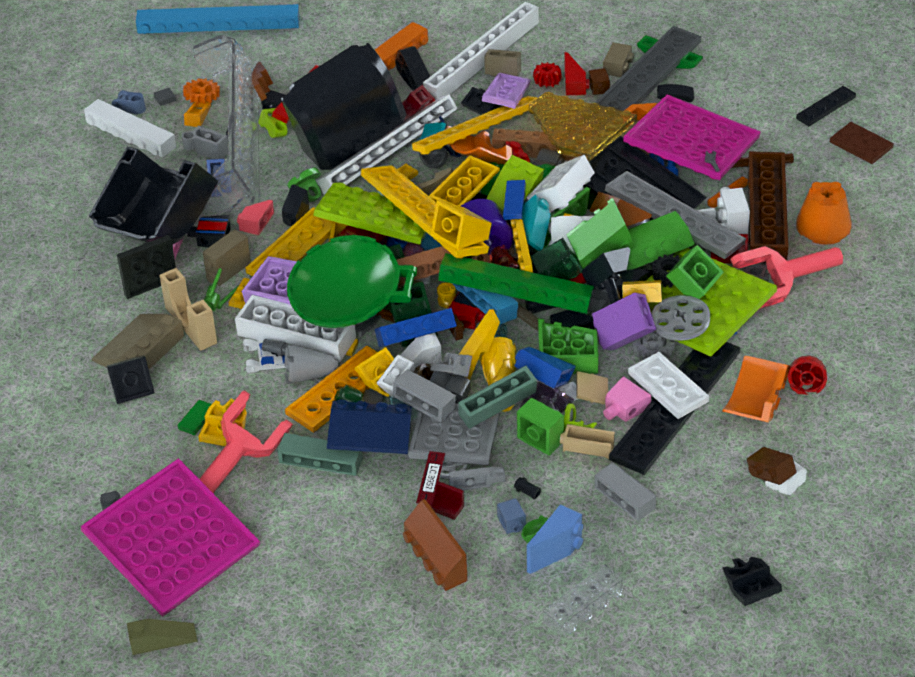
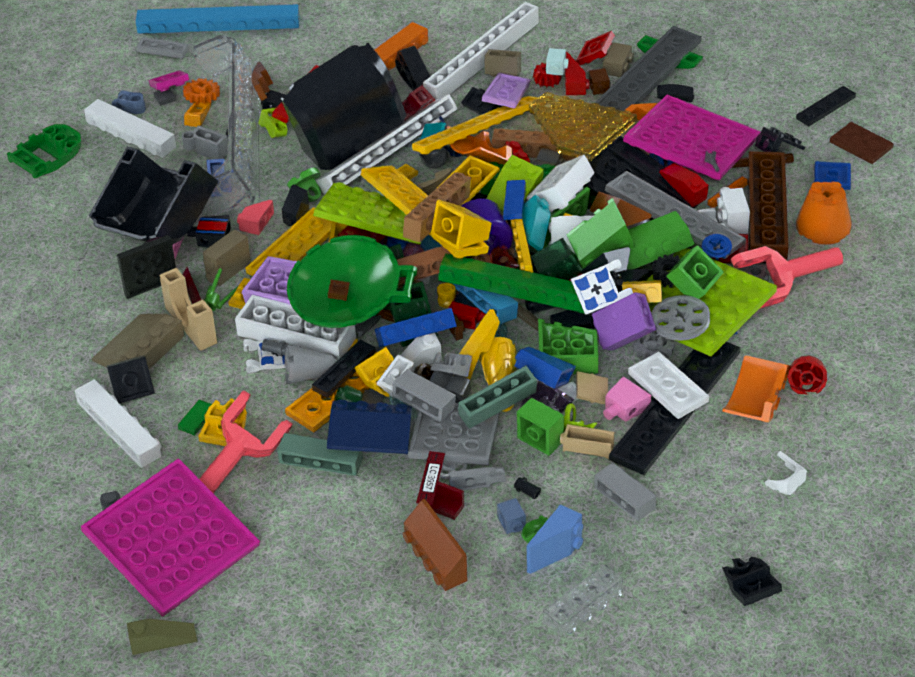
(56, 140): none -> green slope
(118, 423): none -> white brick
(162, 47): none -> light grey plate
(163, 82): none -> dark pink plate
(191, 287): none -> dark red sticker
(338, 290): none -> reddish brown plate
(343, 368): none -> black plate
(420, 220): none -> medium nougat brick
(556, 61): none -> light aqua brick
(595, 48): none -> red plate
(598, 289): none -> white flag
(686, 183): none -> red slope
(713, 241): none -> blue gear
(771, 139): none -> black bracket
(771, 465): reddish brown brick -> none
(833, 172): none -> blue tile

